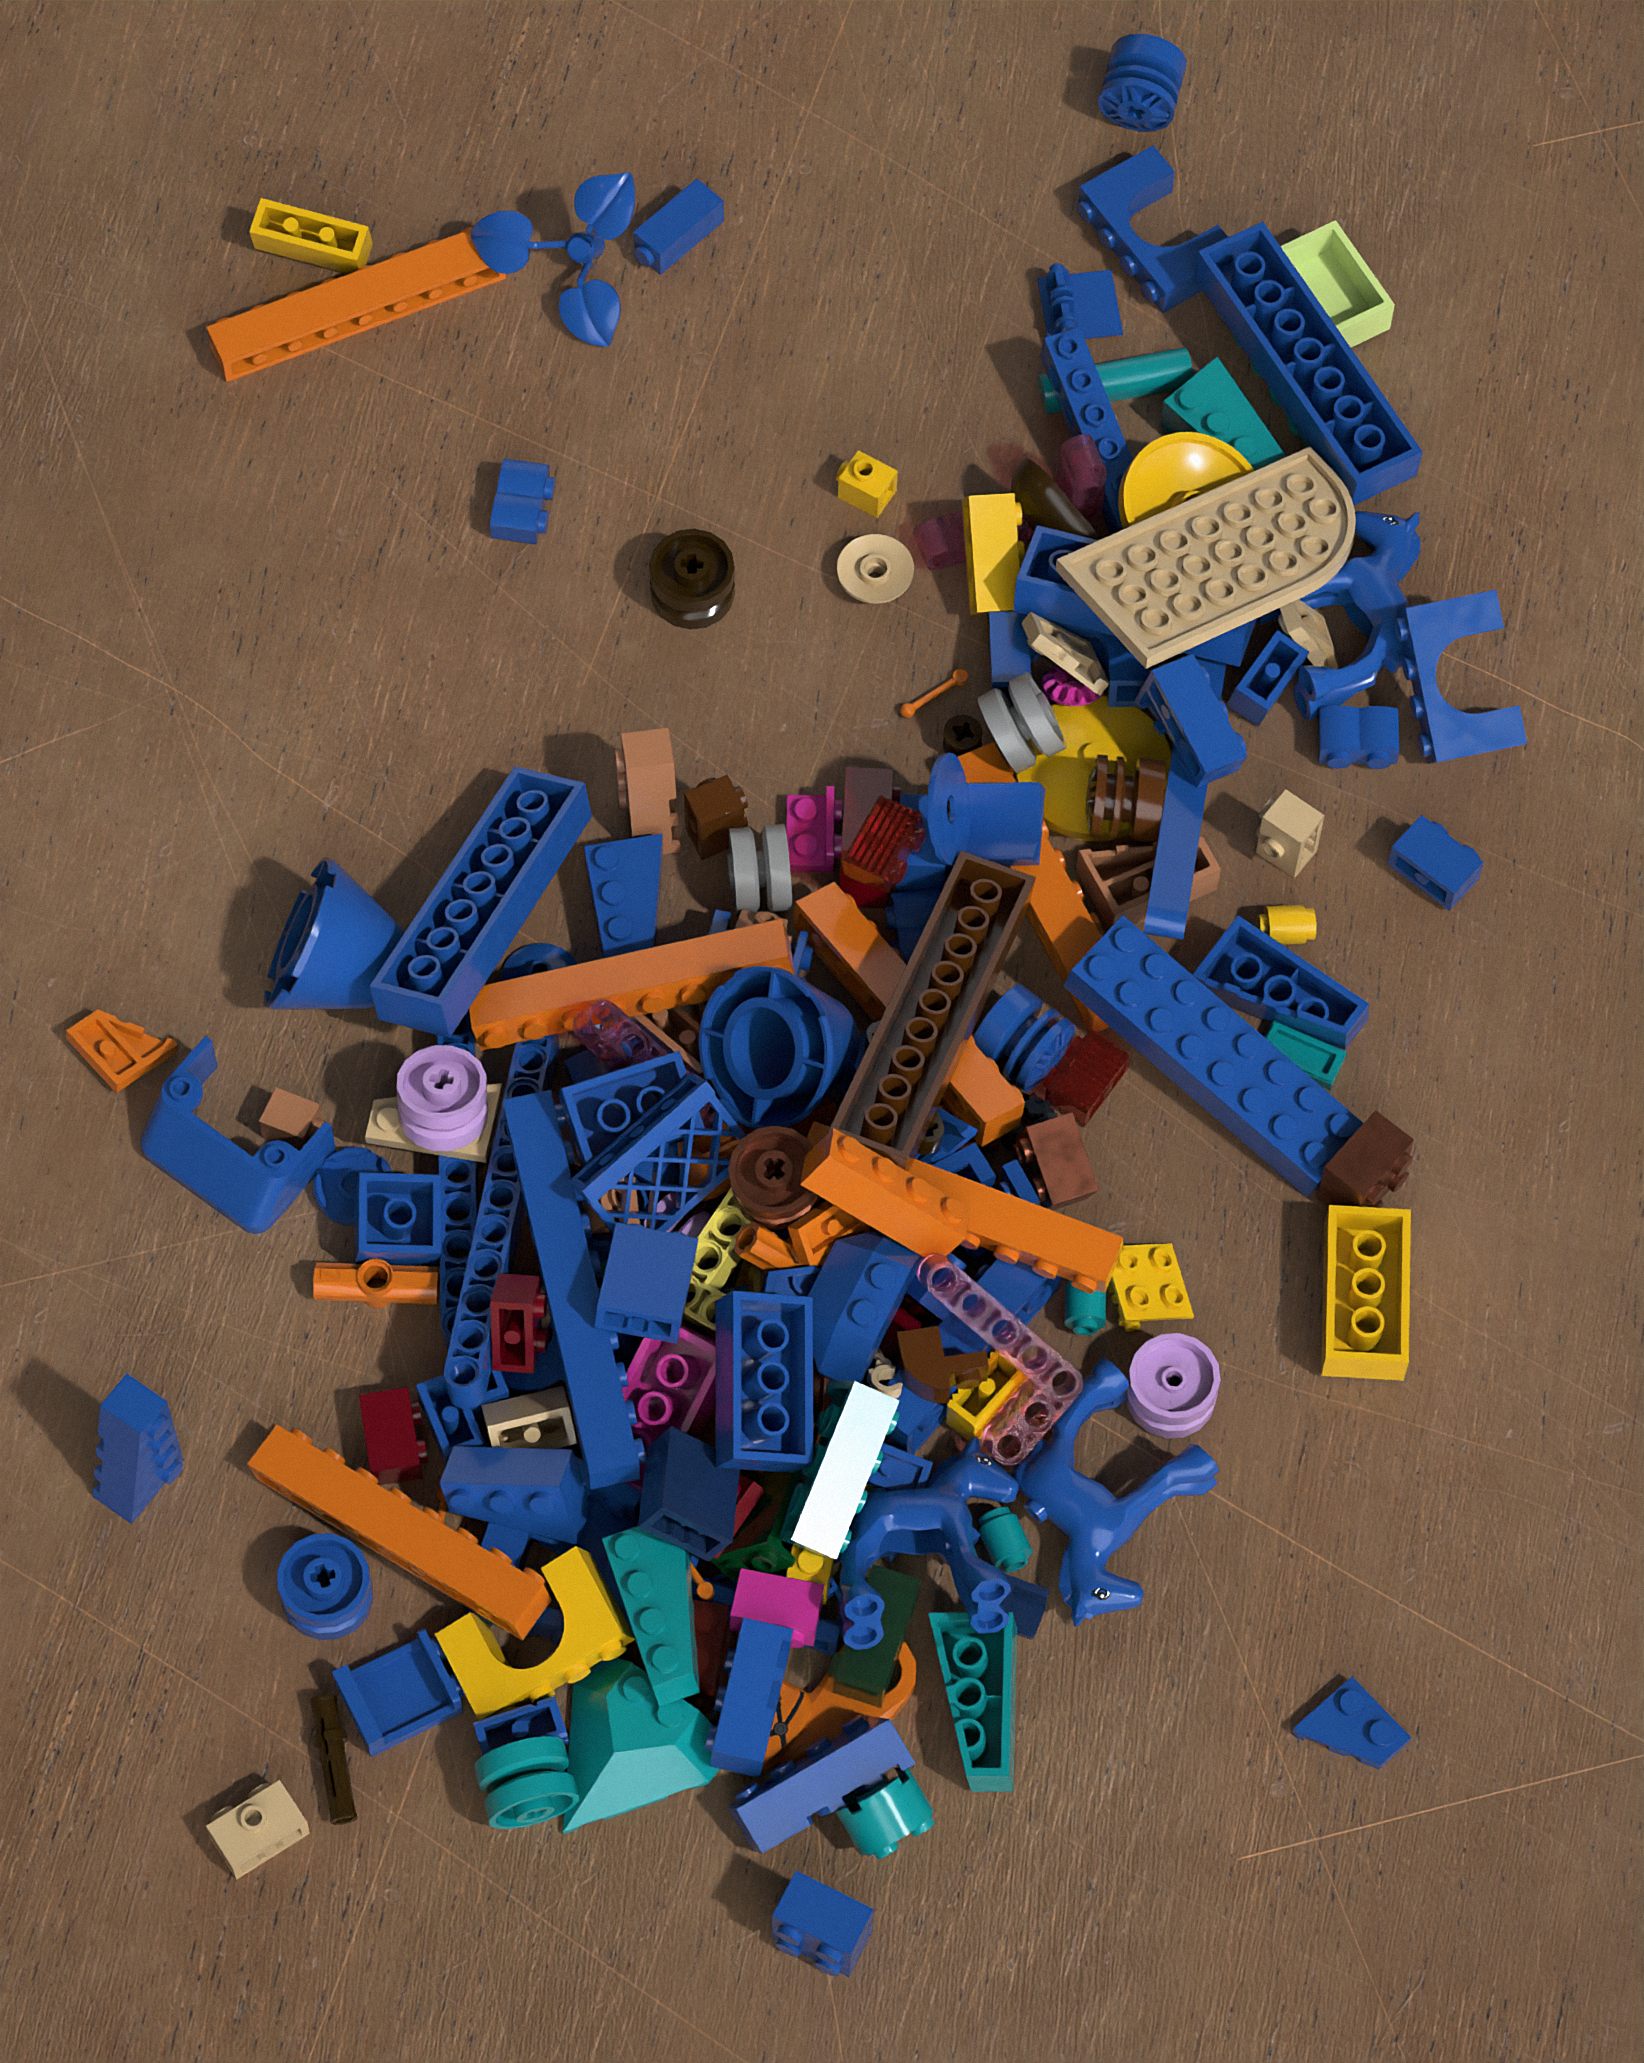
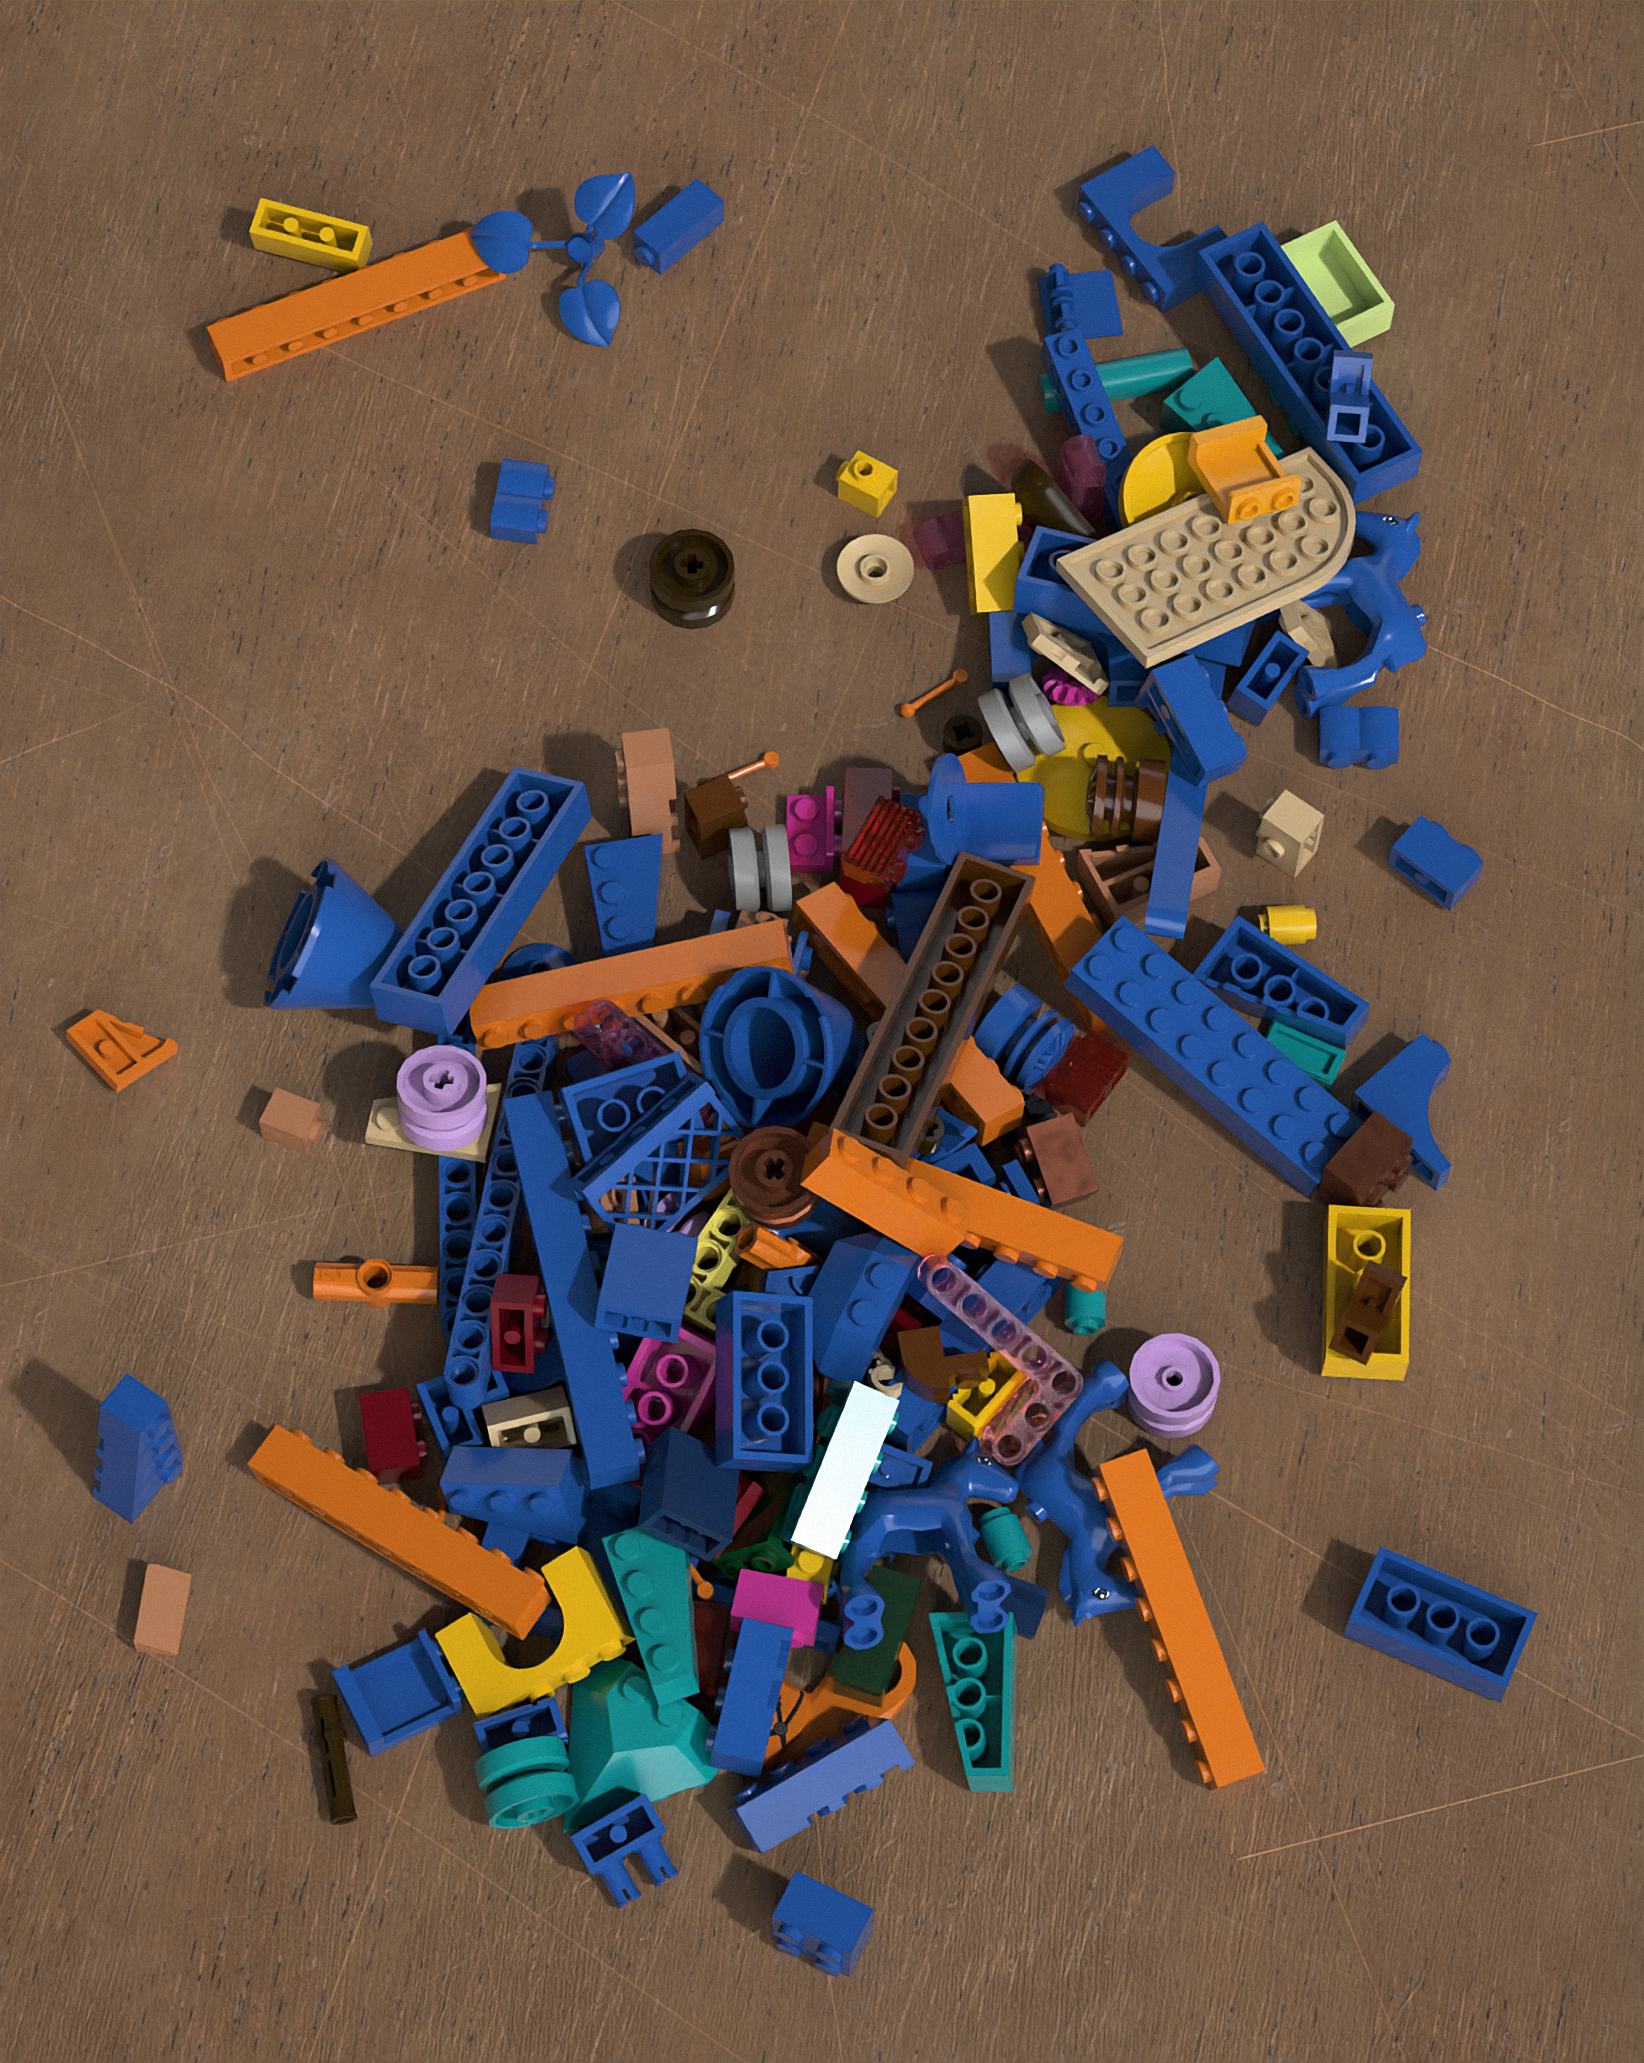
(162, 1610): none -> nougat slope
(234, 1183): blue windscreen -> none
(257, 1828): tan brick -> none
(318, 1563): blue wheel -> none
(337, 1179): blue tile -> none
(397, 1218): blue brick -> none
(624, 1830): none -> blue brick
(770, 760): none -> orange hinge
(819, 1229): orange wing -> none
(886, 1814): teal brick -> none
(1142, 82): blue wheel -> none
(1148, 1286): yellow hinge -> none
(1177, 1619): none -> orange brick
(1241, 470): none -> light orange panel
(1348, 396): none -> blue brick
(1354, 1726): blue wing -> none
(1368, 1313): none -> reddish brown brick
(1402, 1096): none -> blue arch
(1425, 634): blue arch -> none
(1440, 1624): none -> blue brick

